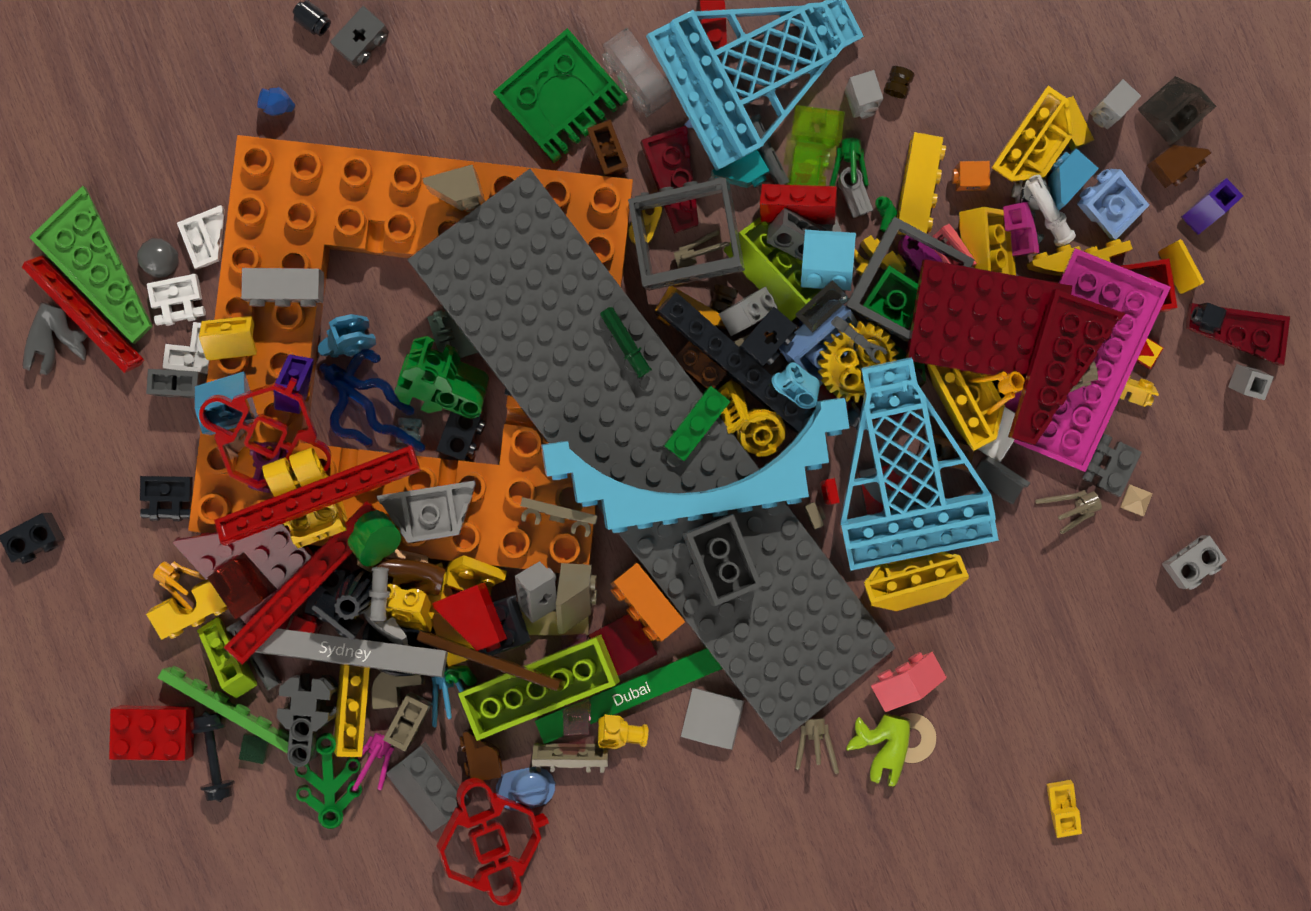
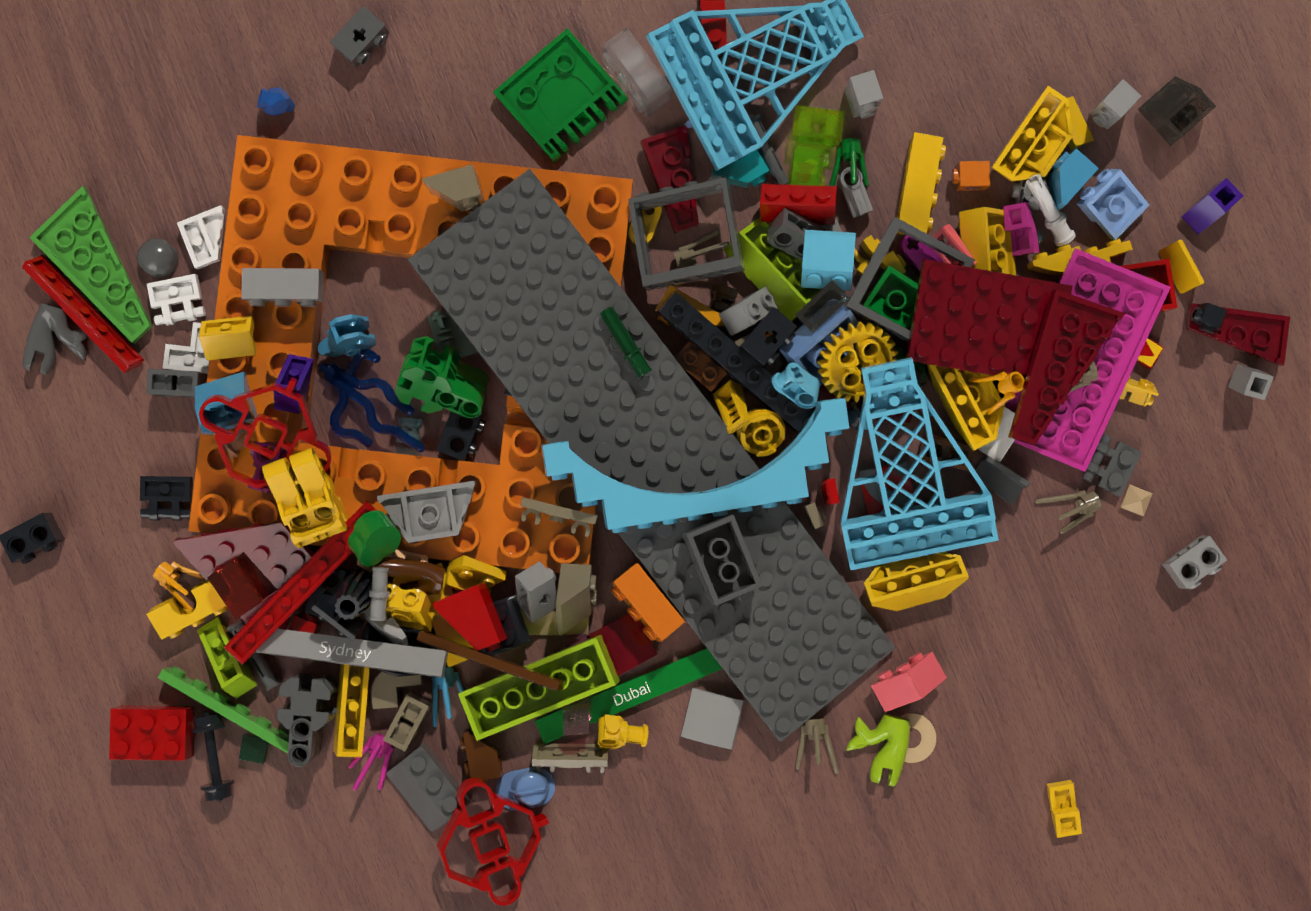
(311, 18): black brick -> none
(317, 495): red tile -> none
(328, 785): green plant -> none
(453, 673): green arm -> none
(608, 149): reddish brown brick -> none
(696, 423): green plate -> none
(870, 348): dark grey piece -> none
(886, 210): green arm -> none
(898, 83): dark brown wheel -> none
(1175, 162): reddish brown slope -> none

